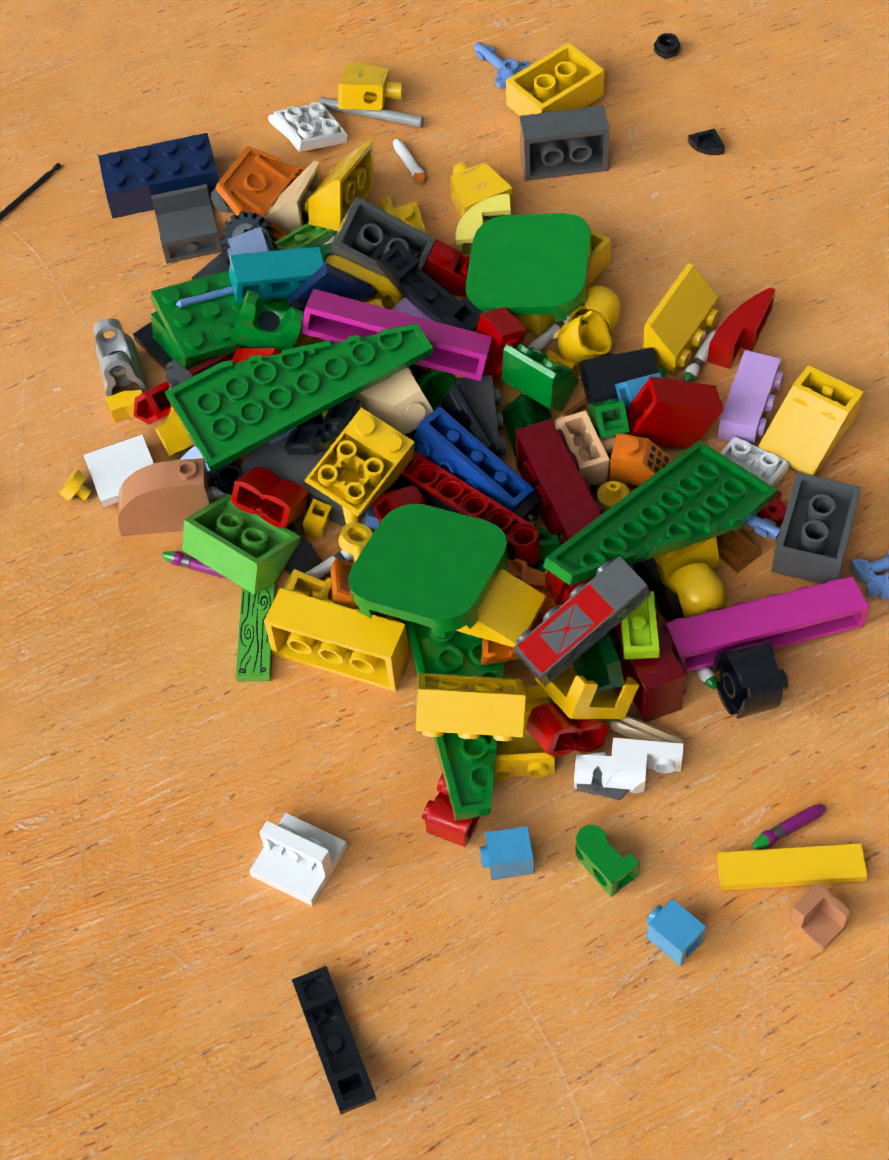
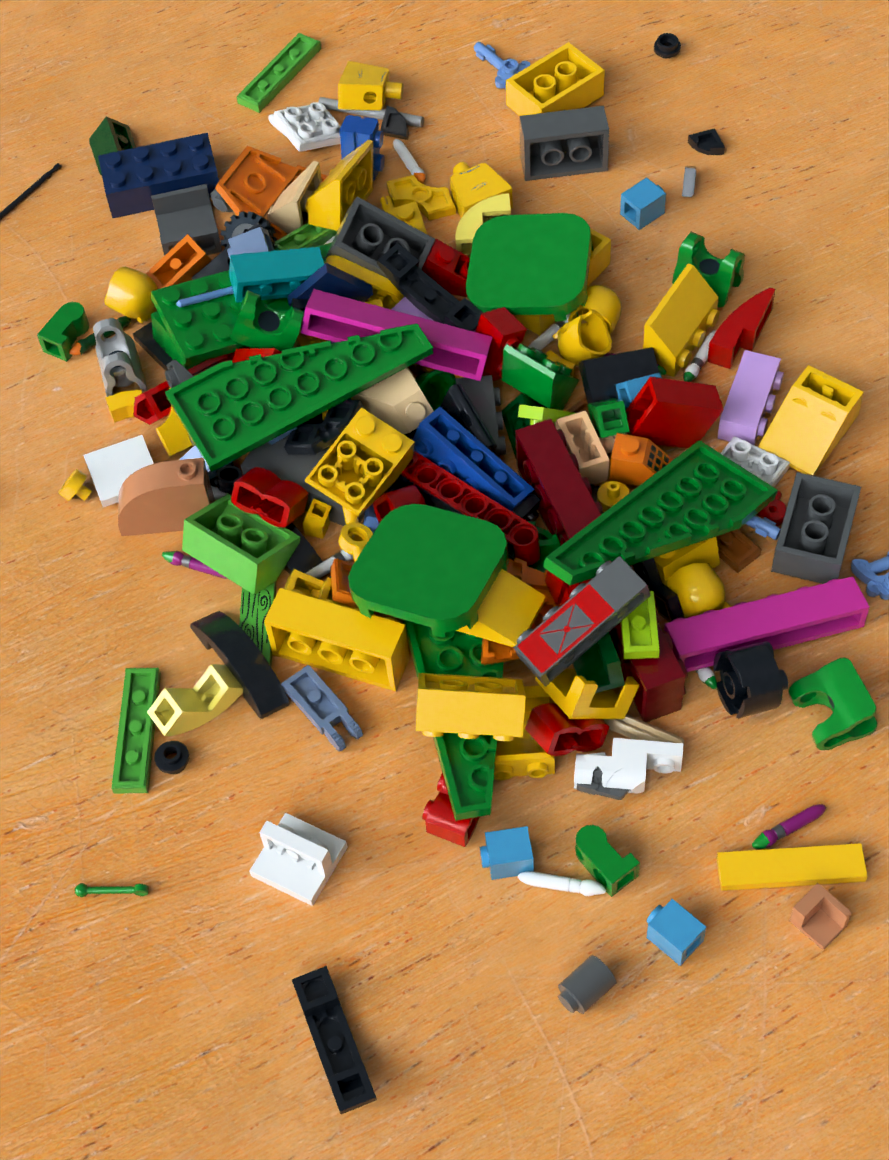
(63, 330): none -> green leg
(84, 344): none -> dark green piece
(110, 137): none -> dark green panel
(131, 294): none -> yellow helmet
(135, 731): none -> bright green tile
(139, 889): none -> green hinge
(173, 765): none -> black plate
(179, 264): none -> orange slope
(187, 708): none -> light yellow brick
(244, 661): none -> black slope
(278, 72): none -> bright green tile
(320, 705): none -> sand blue hinge
(358, 130): none -> blue brick
(394, 124): none -> black tile
(431, 201): none -> yellow tile
(540, 414): none -> lime plate
(586, 887): none -> white piece
(586, 985): none -> dark grey brick
(643, 203): none -> dark azure brick
(689, 181): none -> tile
(718, 273): none -> green piece
(842, 691): none -> green piece

